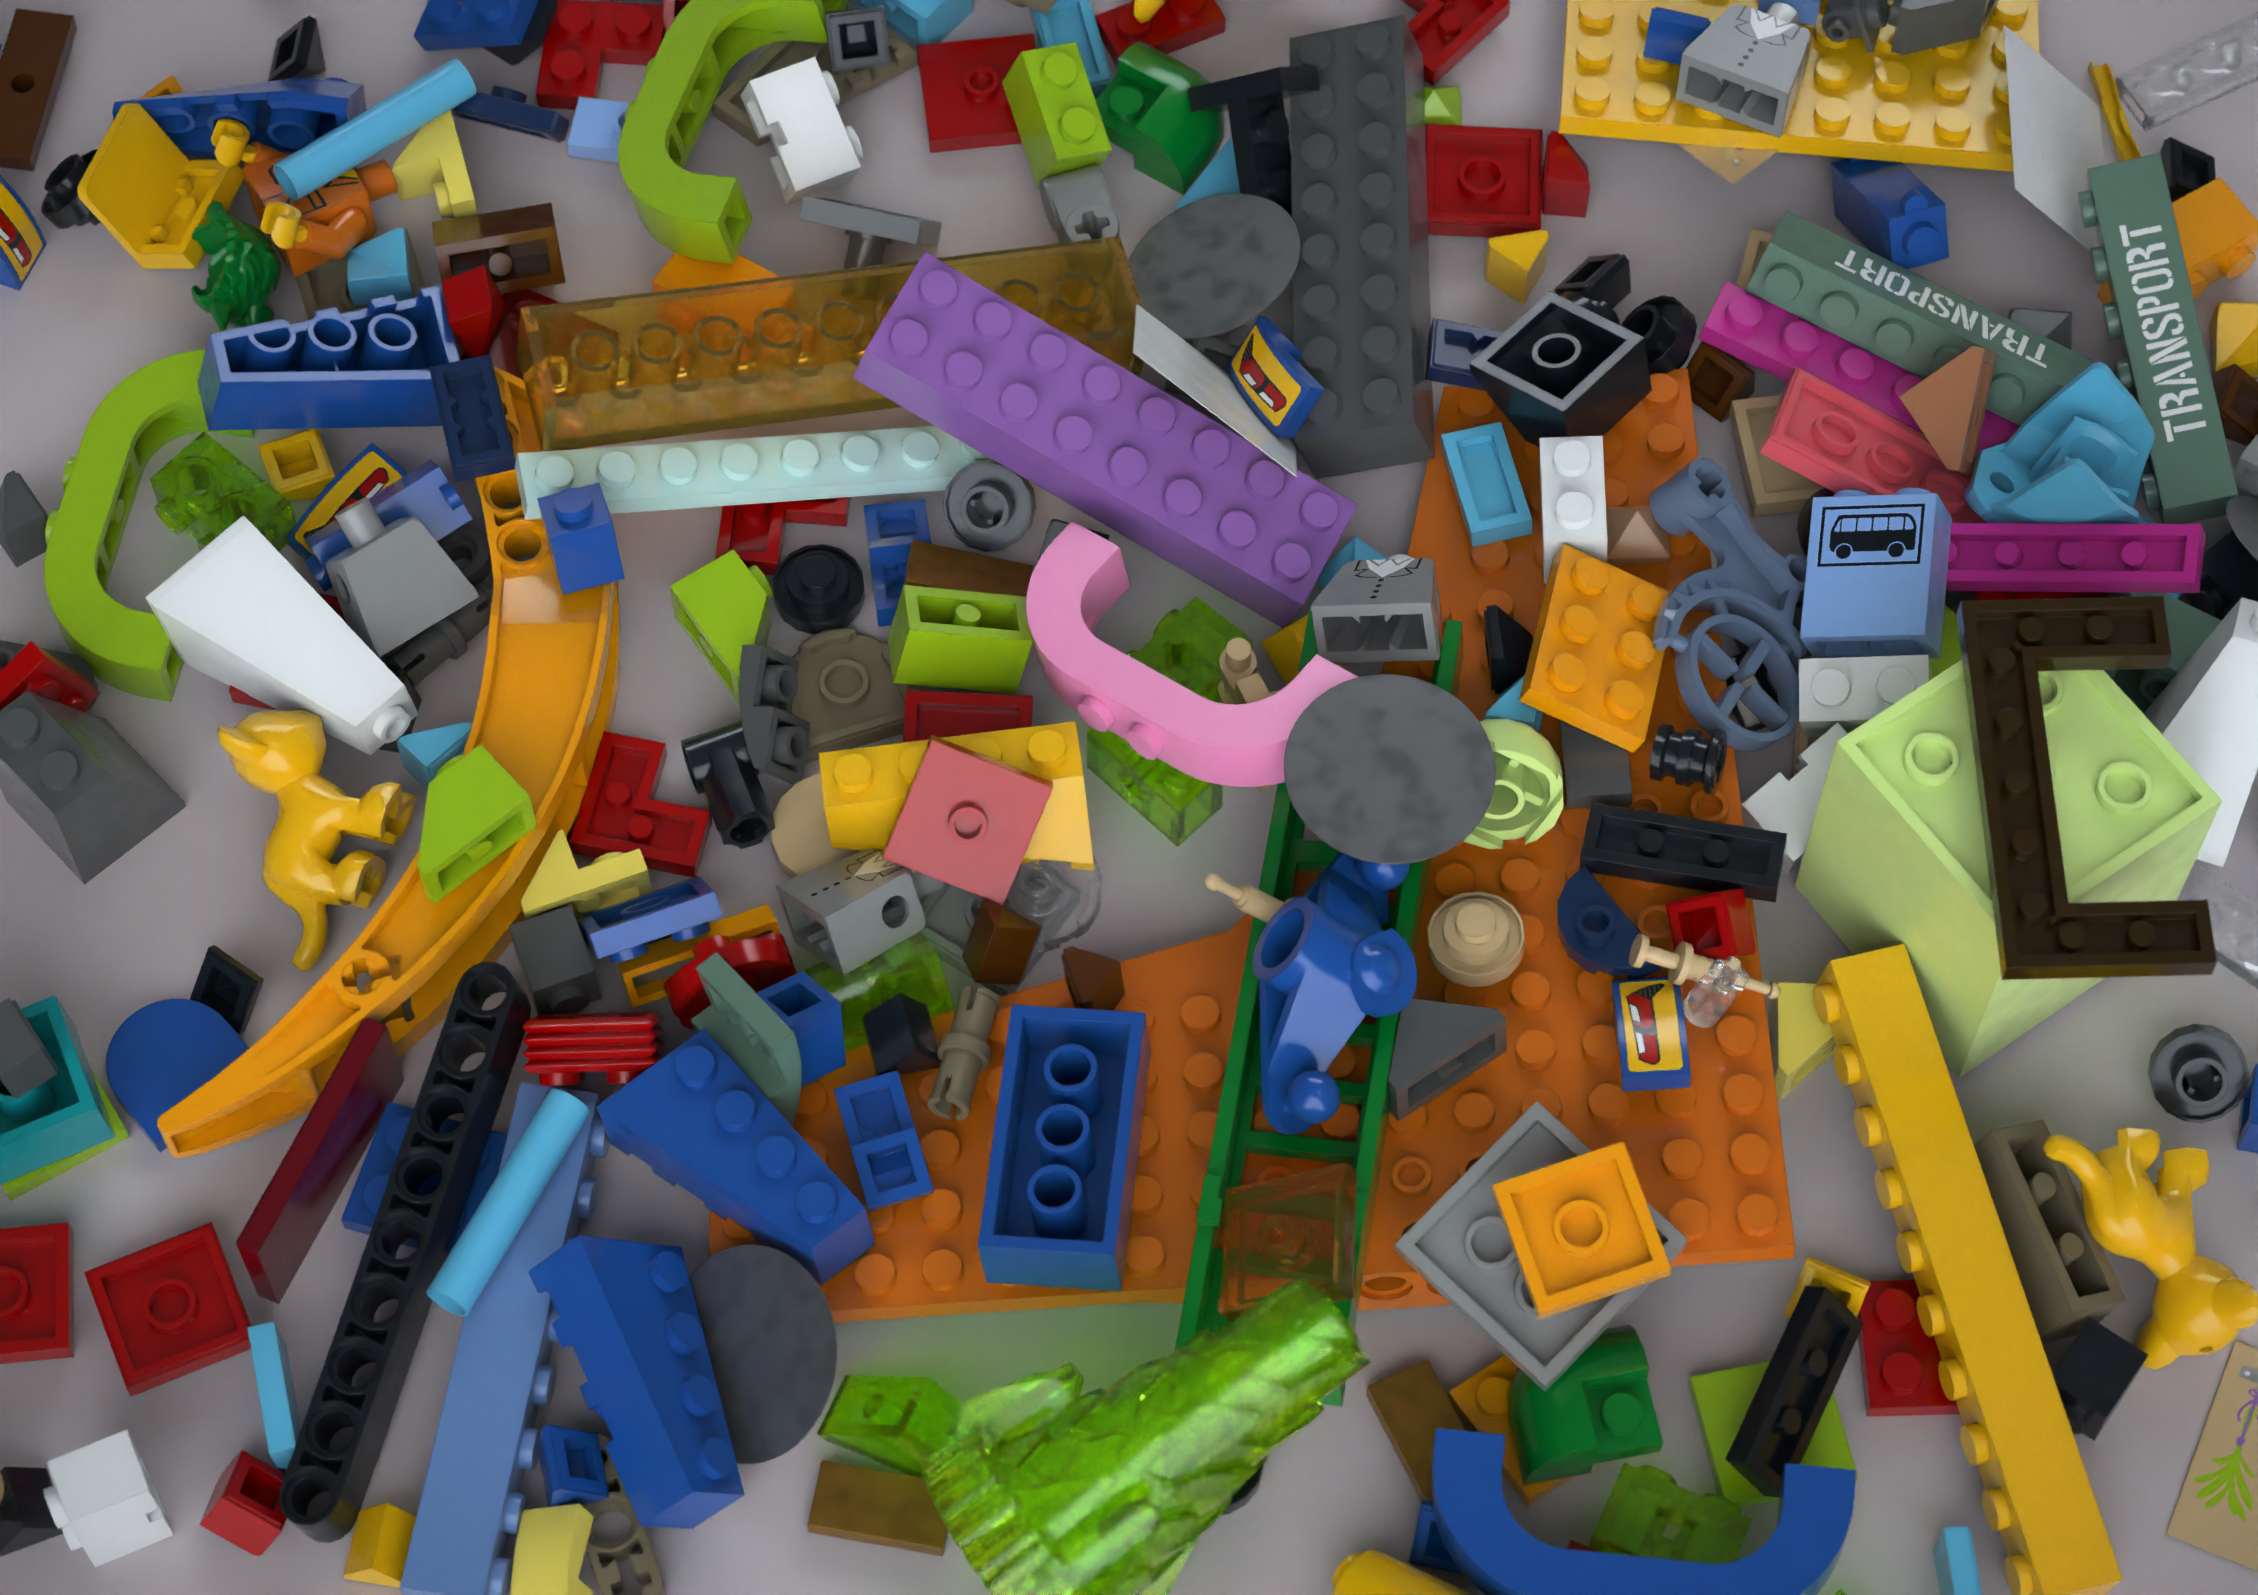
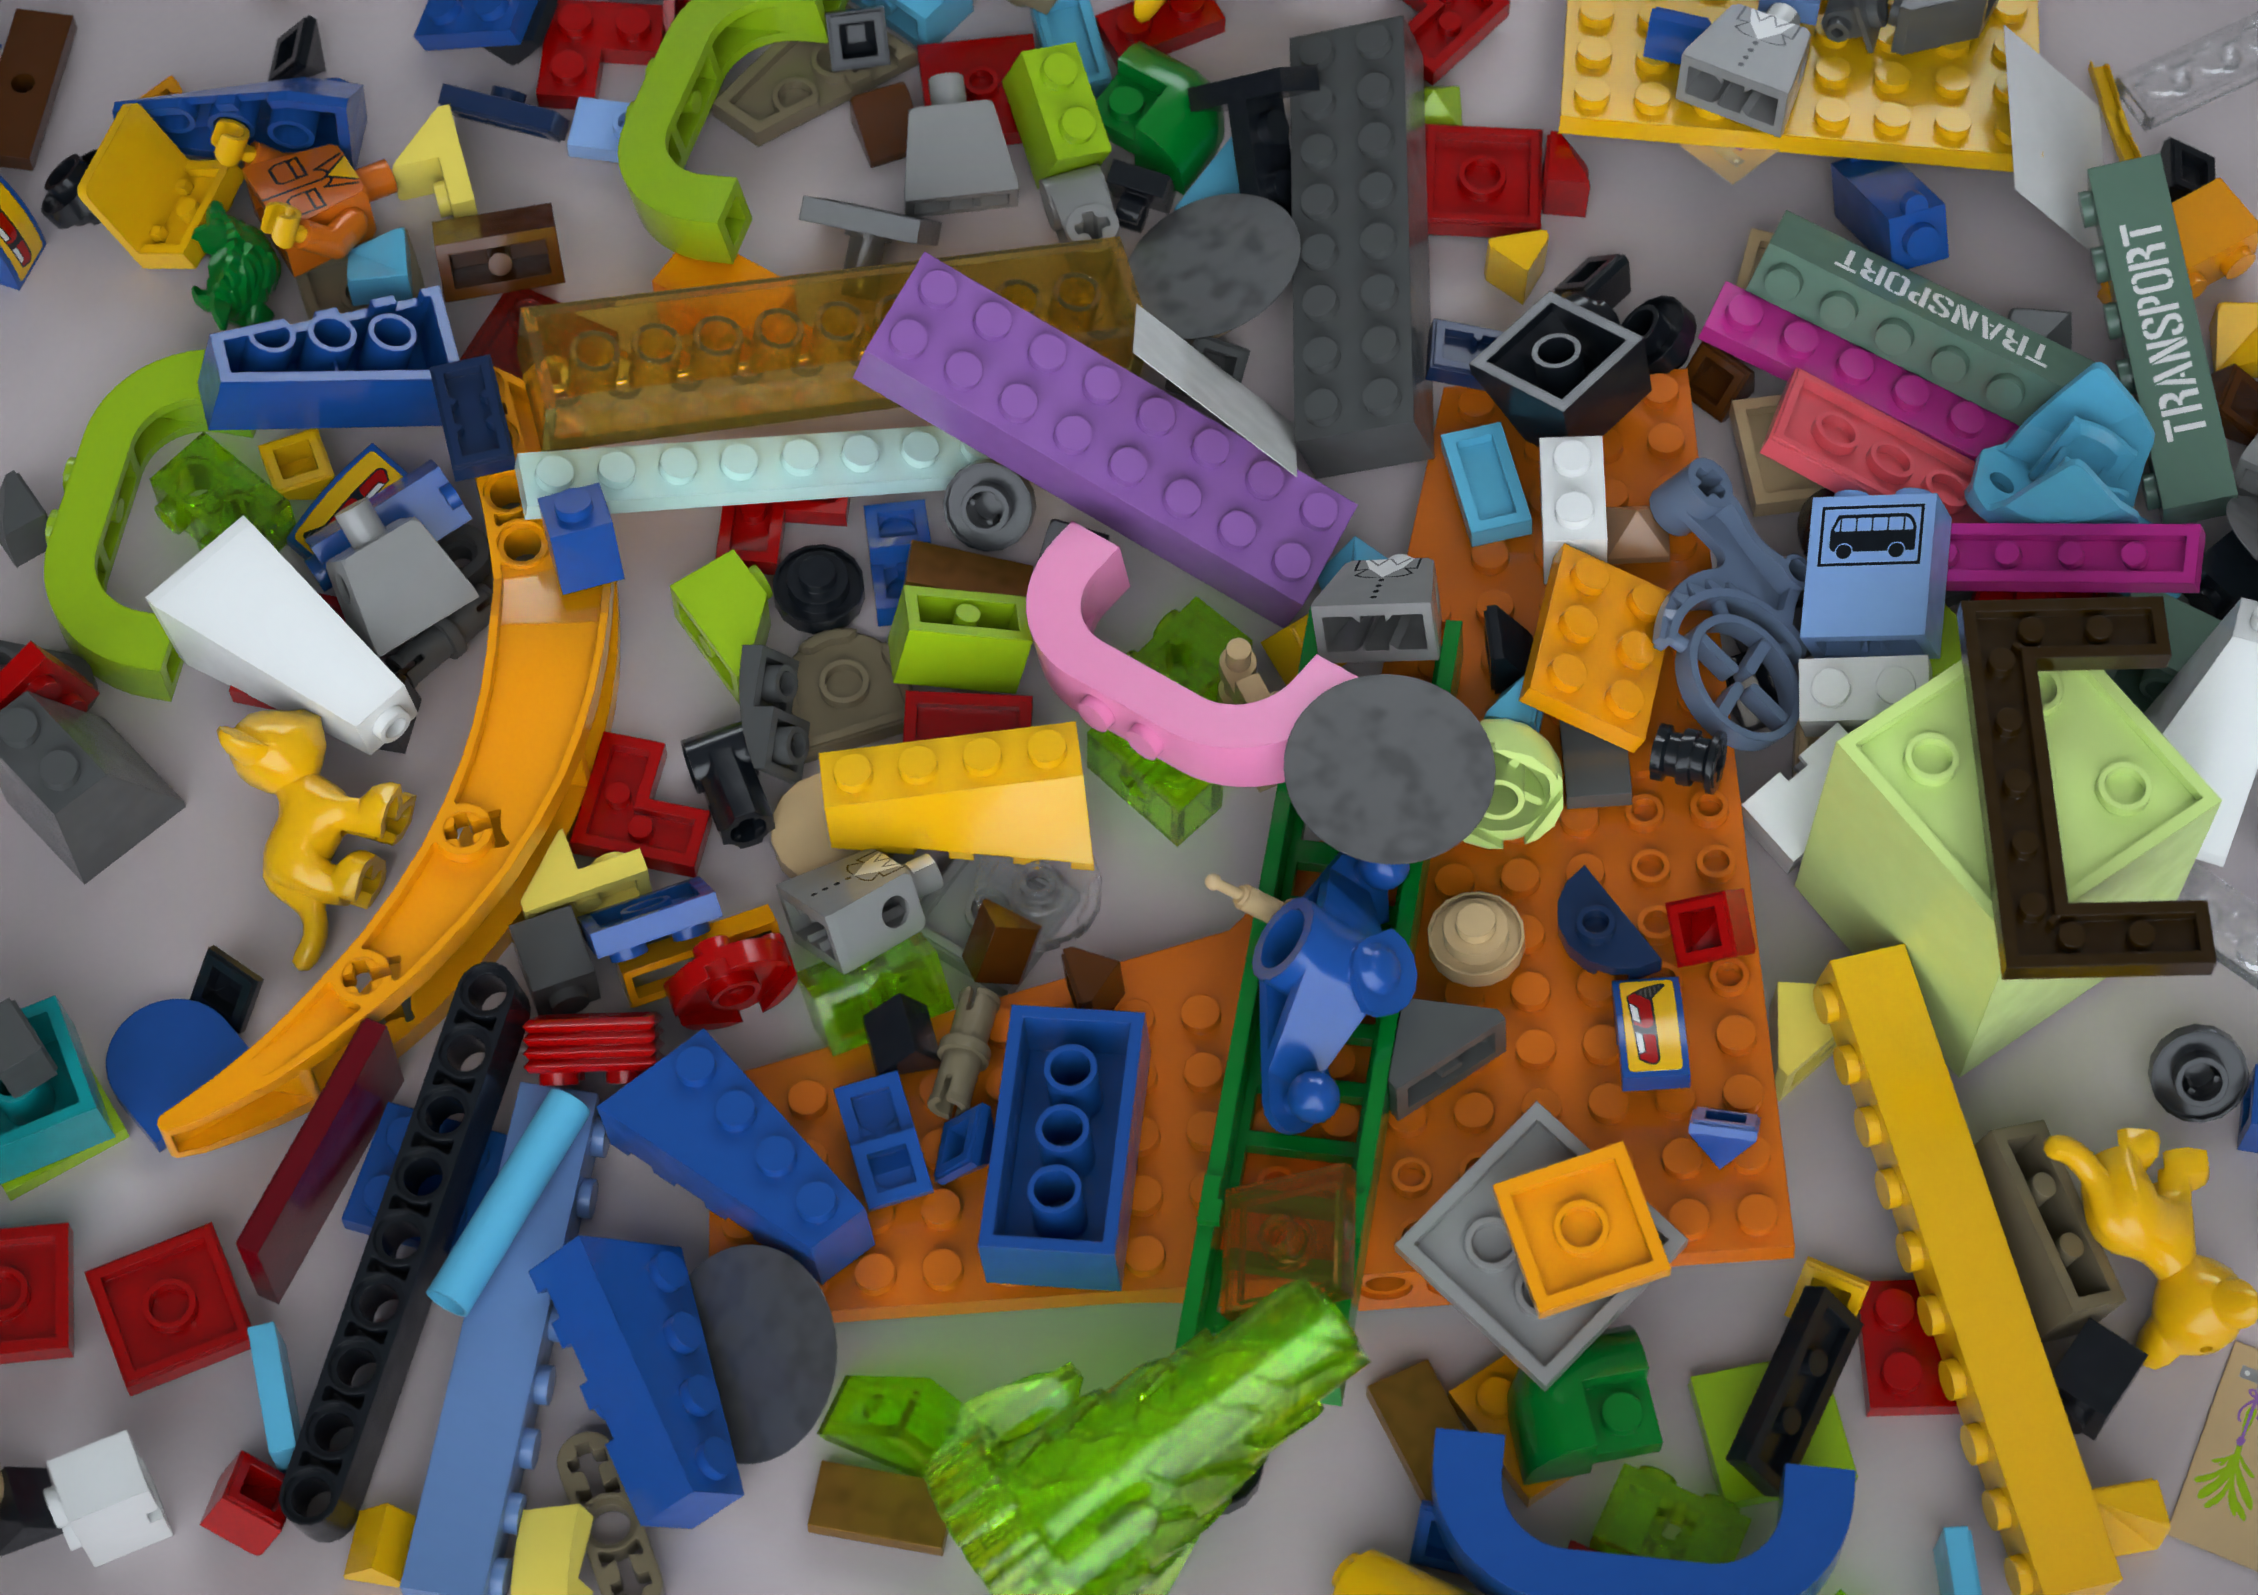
(374, 129): medium azure piece -> none
(430, 749): medium azure slope -> none
(469, 820): lime slope -> none
(473, 309): red slope -> none
(571, 1466): blue slope -> none
(751, 1035): sand green slope -> none
(805, 128): white brick -> none
(814, 1019): blue brick -> none
(882, 122): none -> reddish brown slope
(956, 154): none -> light grey torso
(965, 1144): none -> blue slope
(967, 819): plate -> none
(1138, 192): none -> black tile
(1273, 379): slope -> none
(1683, 851): black plate -> none
(1686, 965): tan piece -> none
(1716, 993): clear piece -> none
(1723, 1133): none -> blue slope
(1952, 407): nougat slope -> none
(2133, 1515): none -> yellow slope

